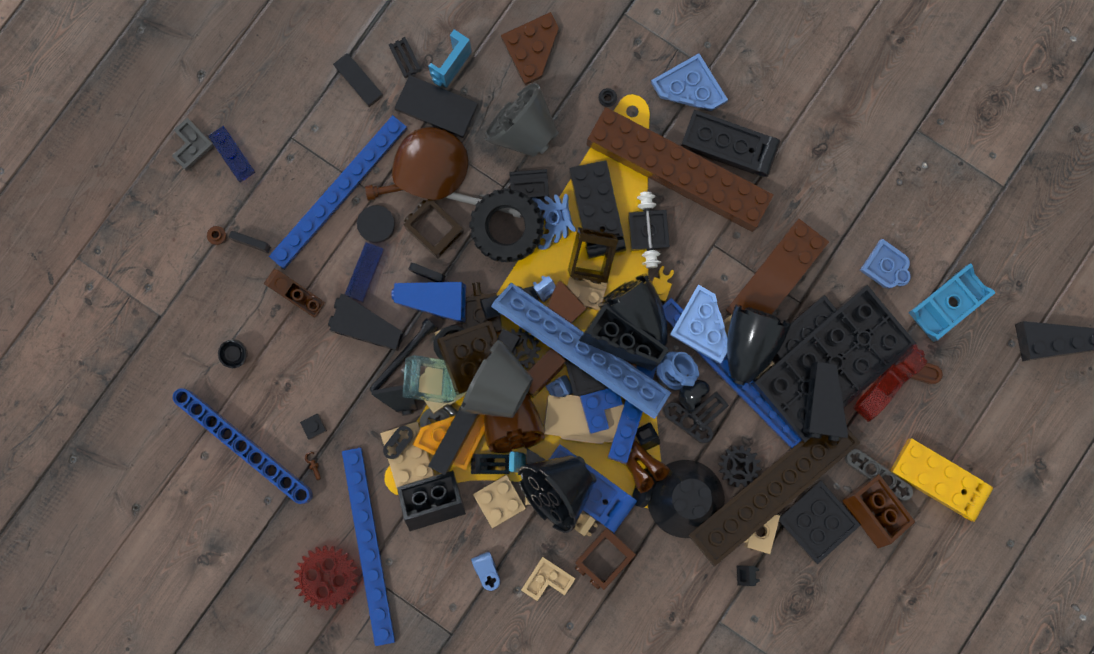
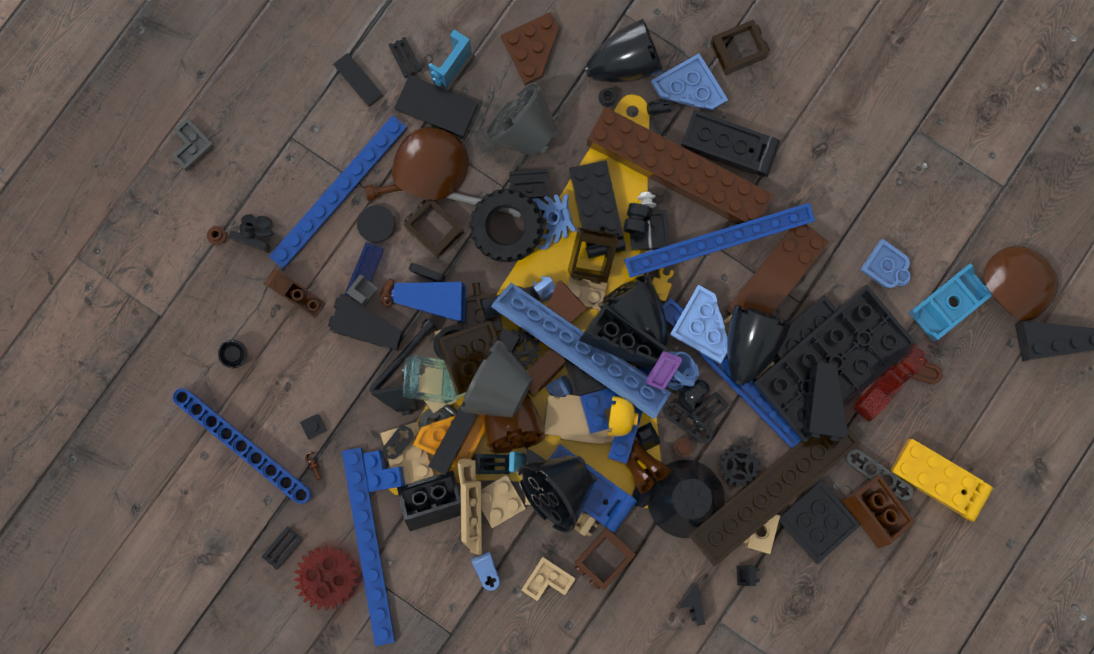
(231, 154): clear blue plate -> none
(254, 226): none -> black plate
(271, 560): none -> black tile
(362, 290): none -> dark grey panel
(378, 476): none -> blue plate
(385, 293): none -> reddish brown arm
(470, 506): none -> tan wedge
(622, 417): none -> yellow cylinder
(625, 56): none -> black cylinder
(637, 220): none -> black wheel
(659, 107): none -> black pin
(663, 370): none -> medium lavender tile
(682, 447): none -> reddish brown plate
(693, 599): none -> black slope
(719, 240): none -> blue plate
(723, 56): none -> dark brown window
(1021, 281): none -> reddish brown piece

